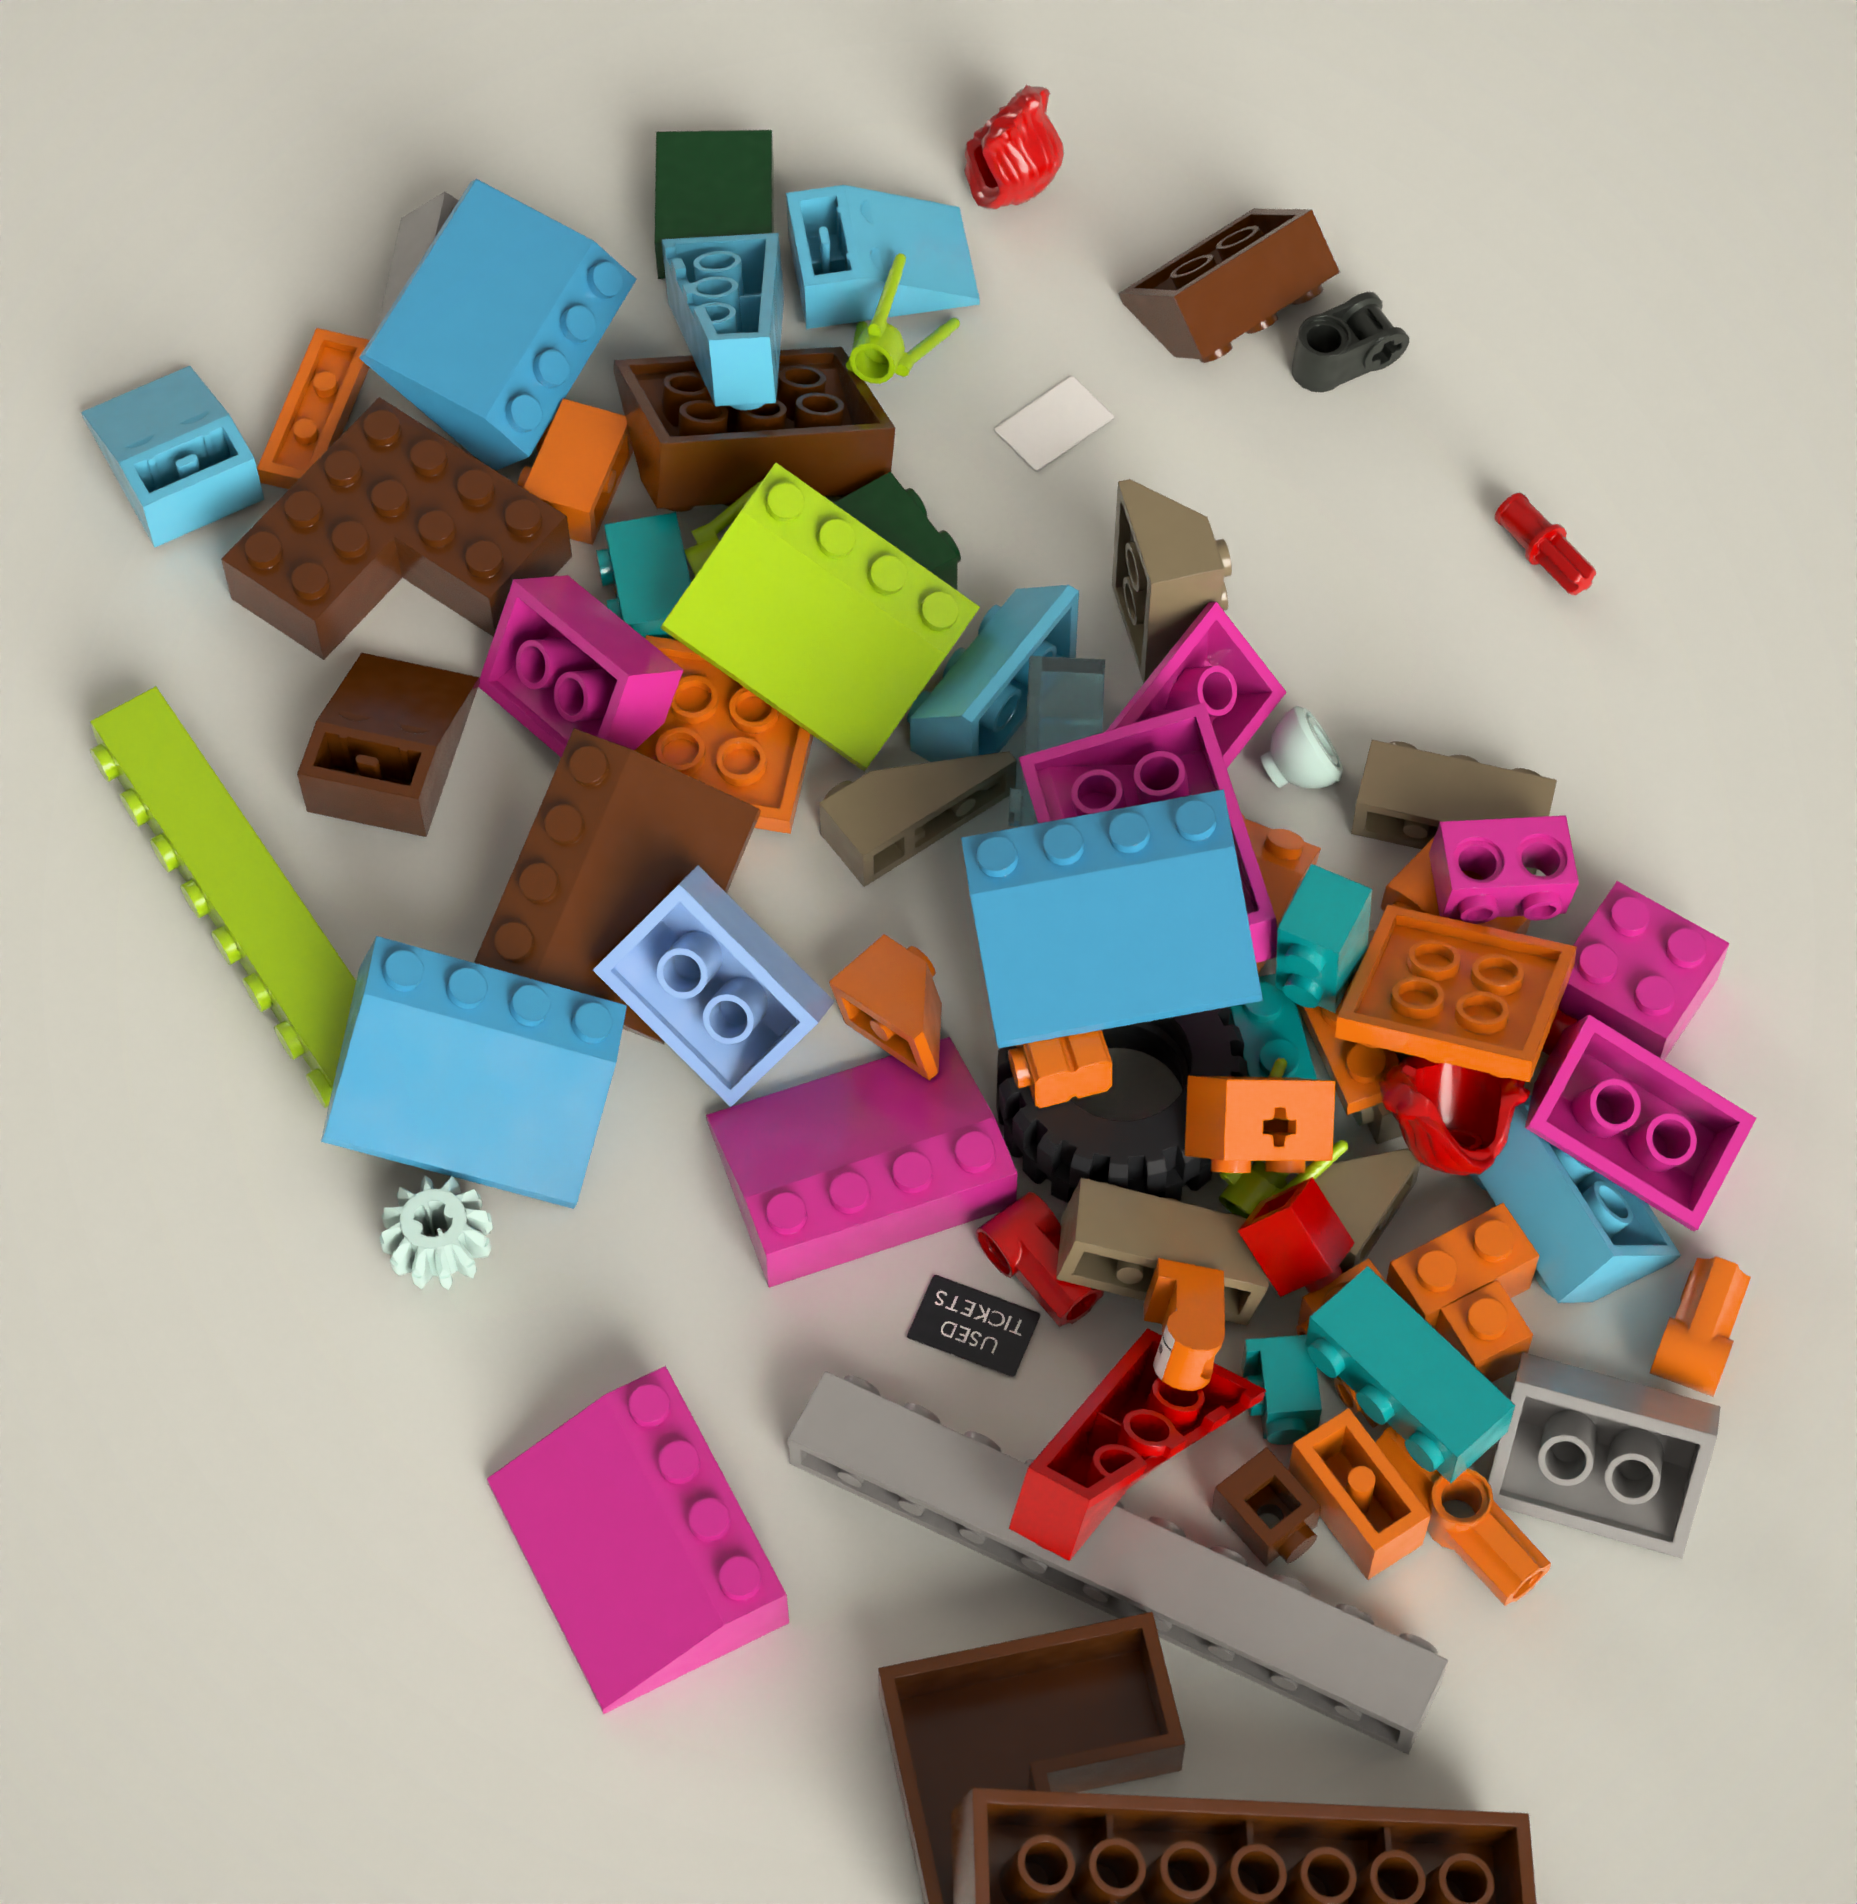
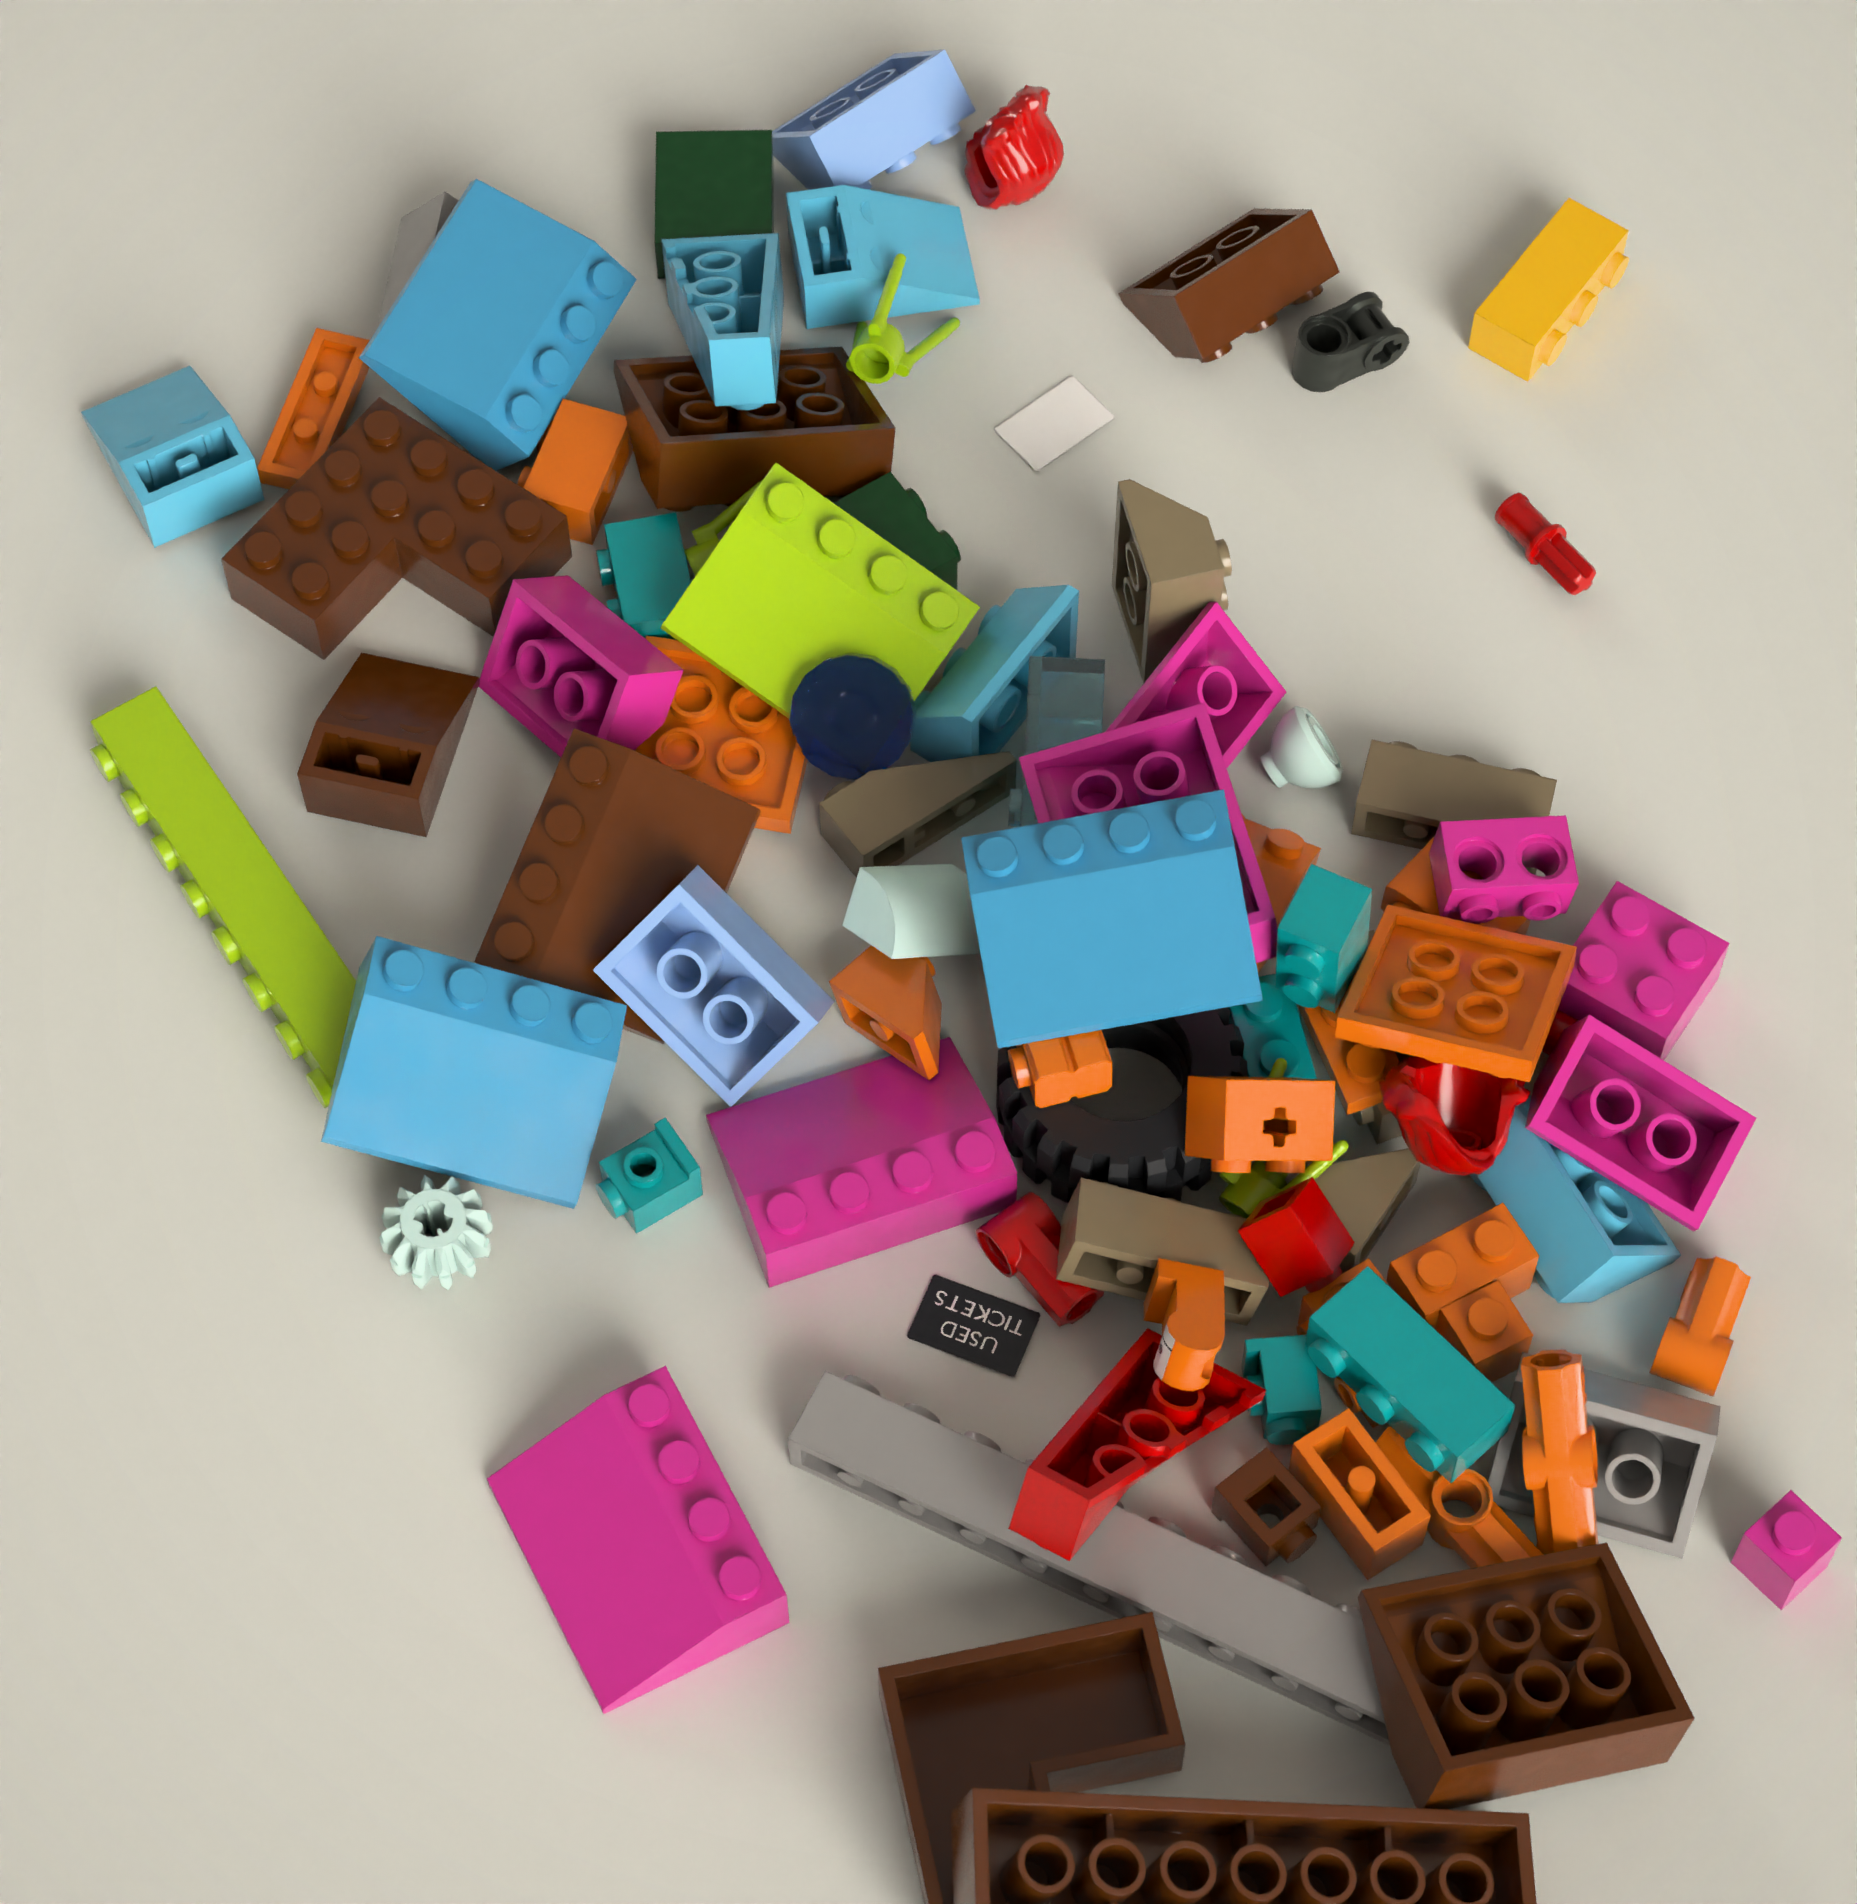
(654, 1196): none -> teal brick
(853, 715): none -> clear blue tile
(875, 122): none -> light blue slope
(913, 911): none -> light aqua brick
(1519, 1678): none -> reddish brown slope
(1549, 290): none -> yellow brick
(1559, 1451): none -> orange piece
(1786, 1549): none -> dark pink brick

